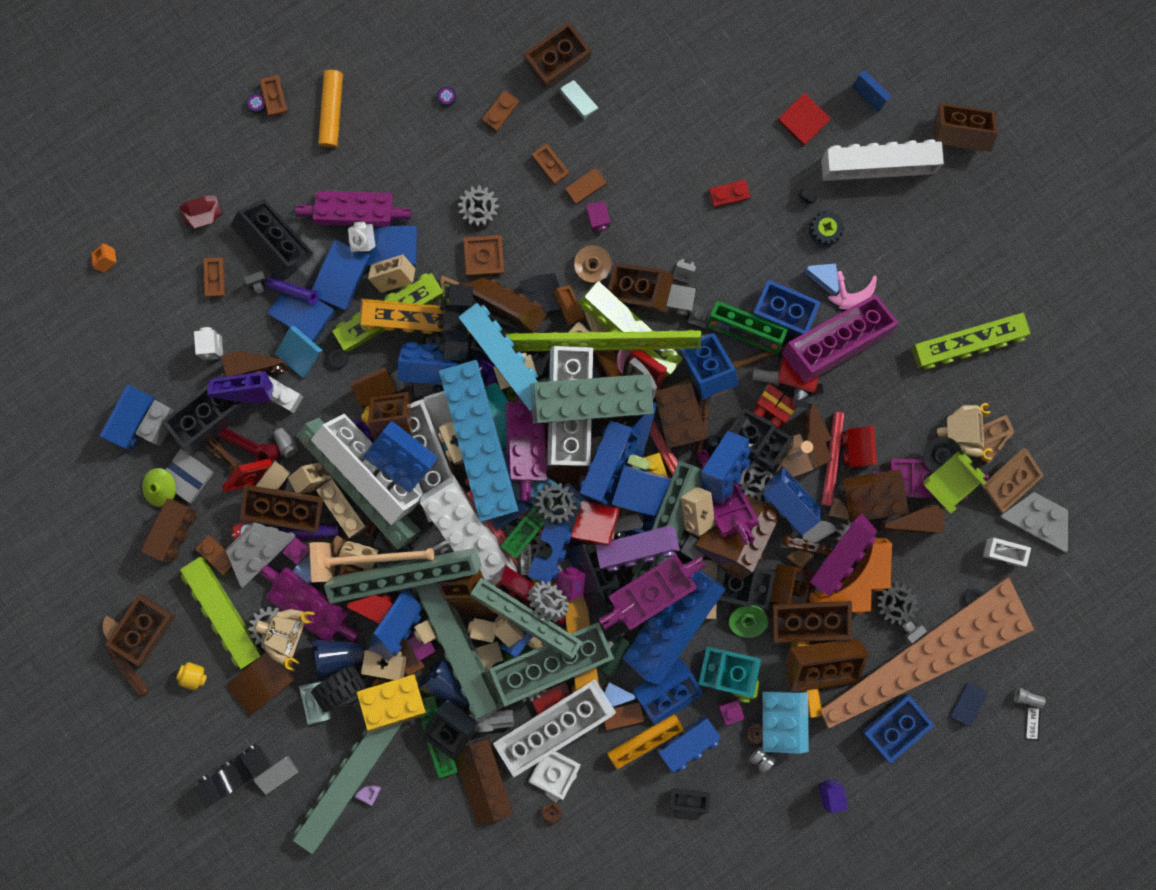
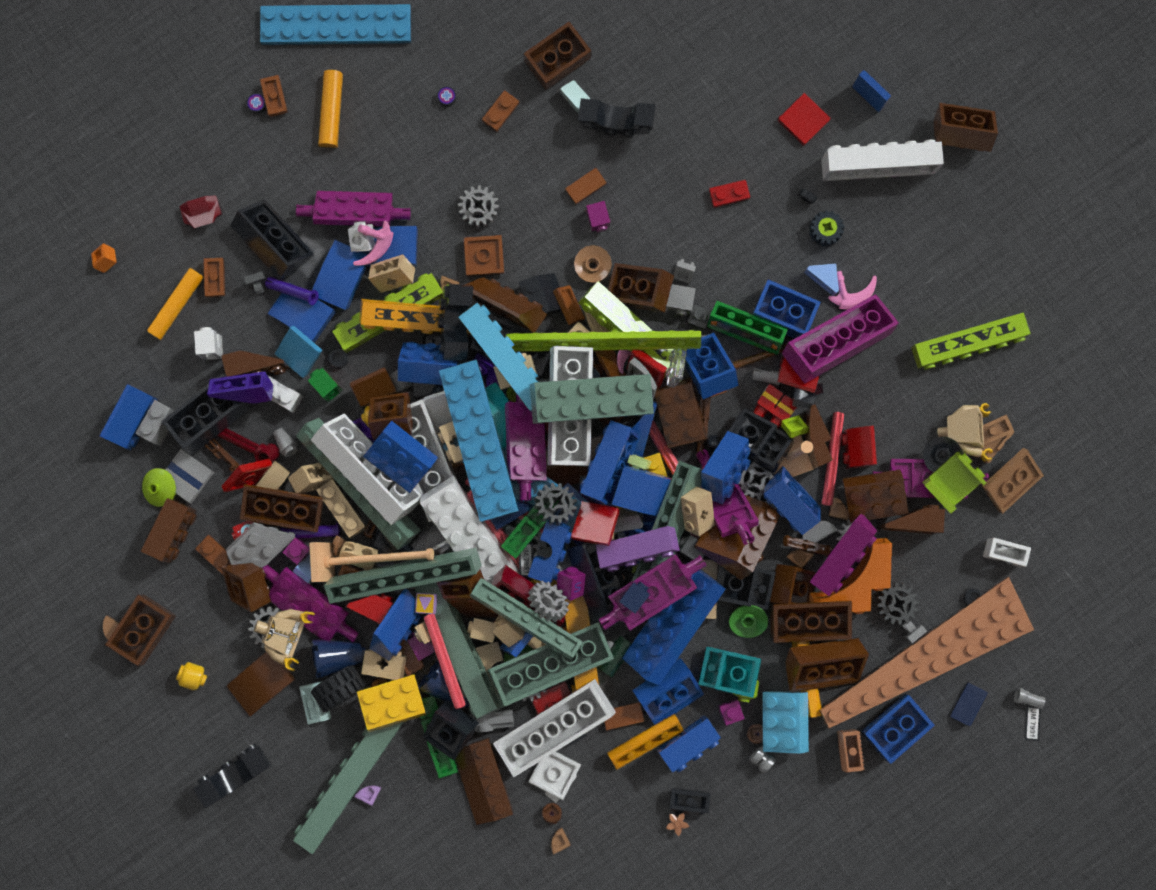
(128, 672): reddish brown piece -> none
(175, 303): none -> light orange brick
(221, 612): lime brick -> none
(246, 585): none -> reddish brown slope
(276, 775): light grey slope -> none
(324, 384): none -> green brick
(335, 24): none -> dark azure plate
(384, 238): none -> bright pink piece
(426, 603): none -> tile
(444, 661): none -> coral axle
(550, 164): dark orange plate -> none
(559, 841): none -> medium nougat tile
(615, 119): none -> black brick
(617, 695): light blue slope -> none
(635, 596): none -> dark blue brick
(676, 367): none -> clear plate
(677, 823): none -> nougat plant
(794, 426): none -> lime plate
(833, 796): dark purple brick -> none
(850, 750): none -> nougat brick
(1041, 519): light grey wing -> none

